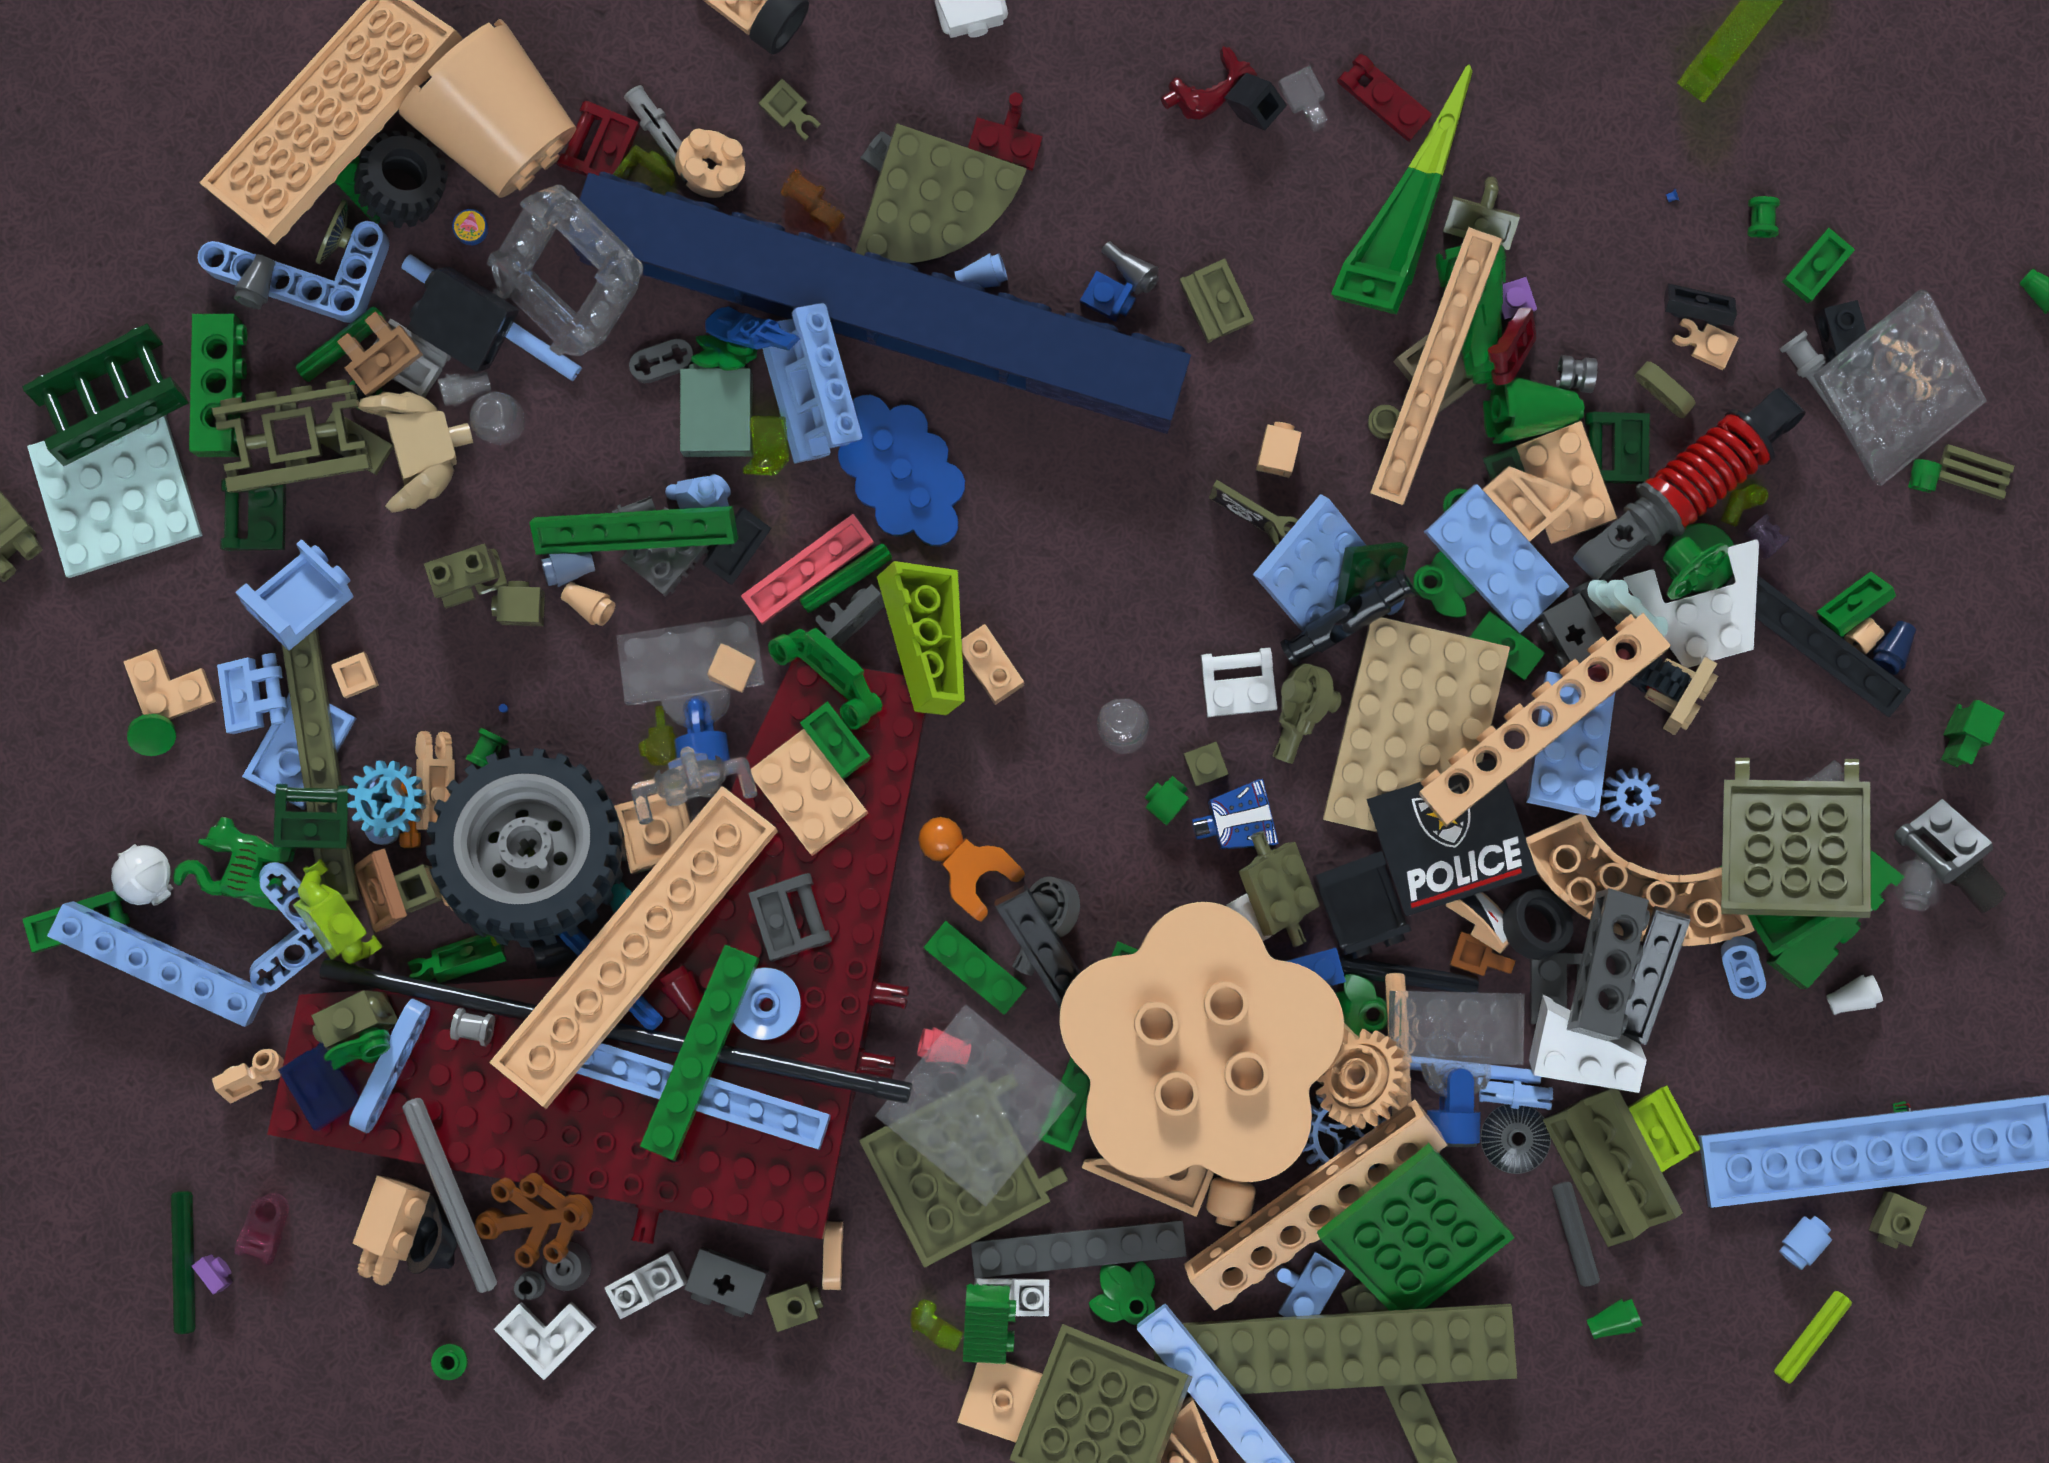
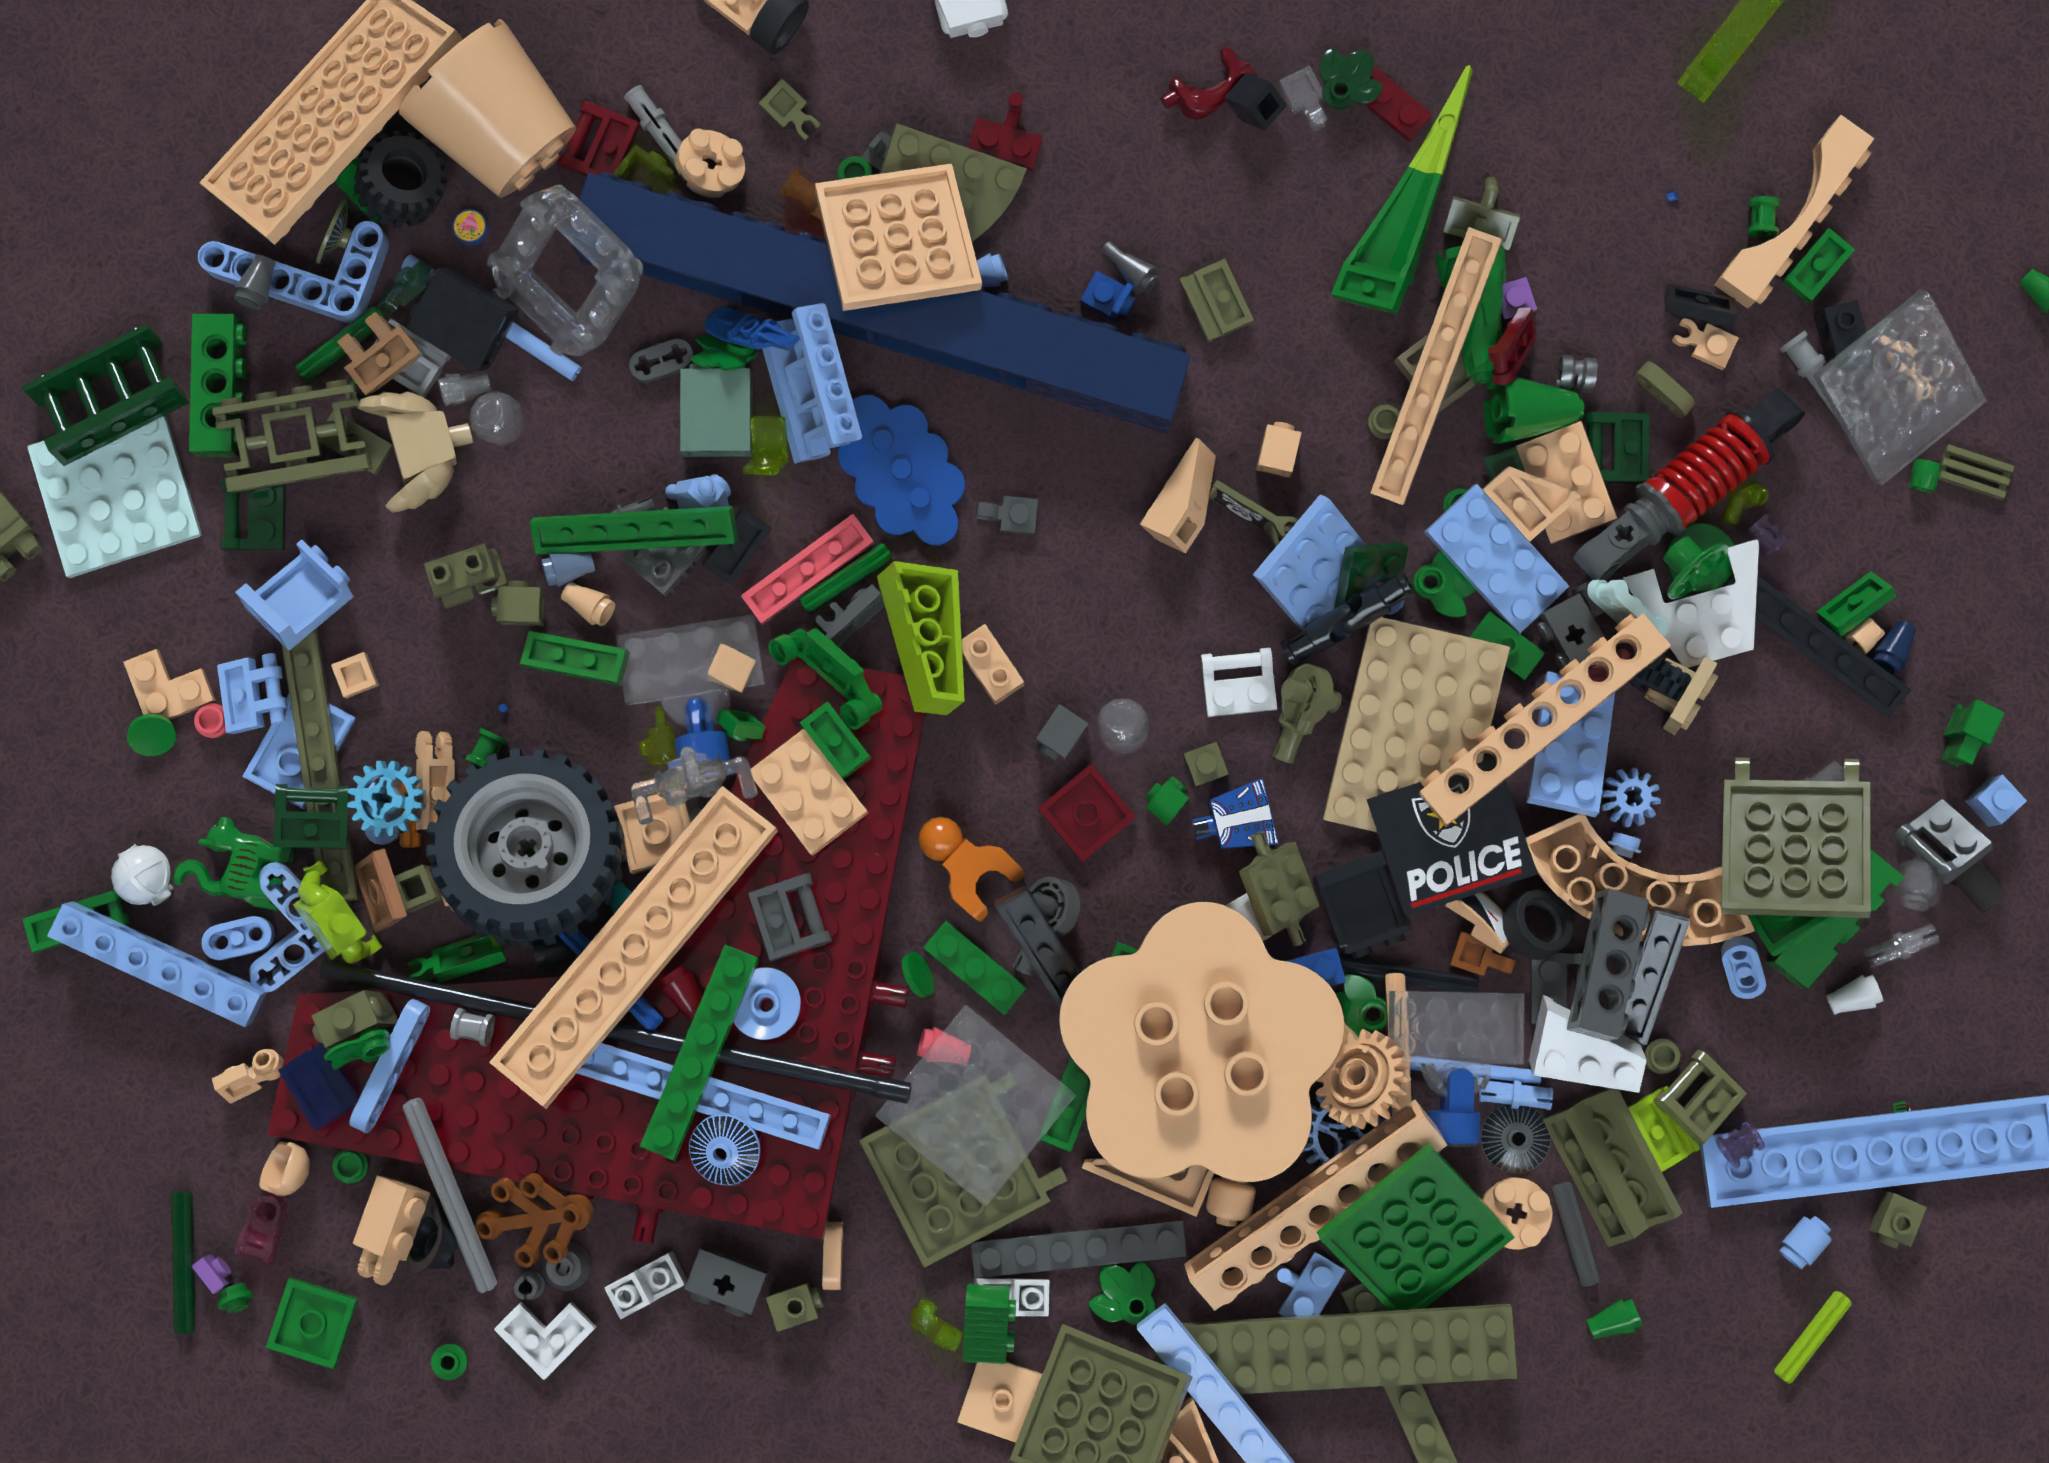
(210, 720): none -> coral plate
(234, 1298): none -> green plate
(239, 938): none -> light blue plate
(281, 1179): none -> light nougat hair
(312, 1323): none -> green plate
(350, 1166): none -> green plate
(408, 285): none -> clear green plate
(575, 658): none -> green plate
(735, 1138): none -> dish
(740, 724): none -> green plate
(854, 167): none -> green tile
(897, 237): none -> light nougat plate
(917, 974): none -> green piece
(1014, 515): none -> dark grey plate
(1060, 734): none -> dark grey brick
(1086, 813): none -> dark red plate
(1183, 502): none -> light nougat slope
(1350, 74): none -> dark green plate
(1533, 1201): none -> light nougat plate
(1624, 844): none -> light blue plate
(1662, 1056): none -> olive plate
(1708, 1106): none -> olive plate
(1740, 1144): none -> clear purple bush
(1833, 159): none -> light nougat arch
(1901, 946): none -> clear pin
(1995, 800): none -> light blue brick

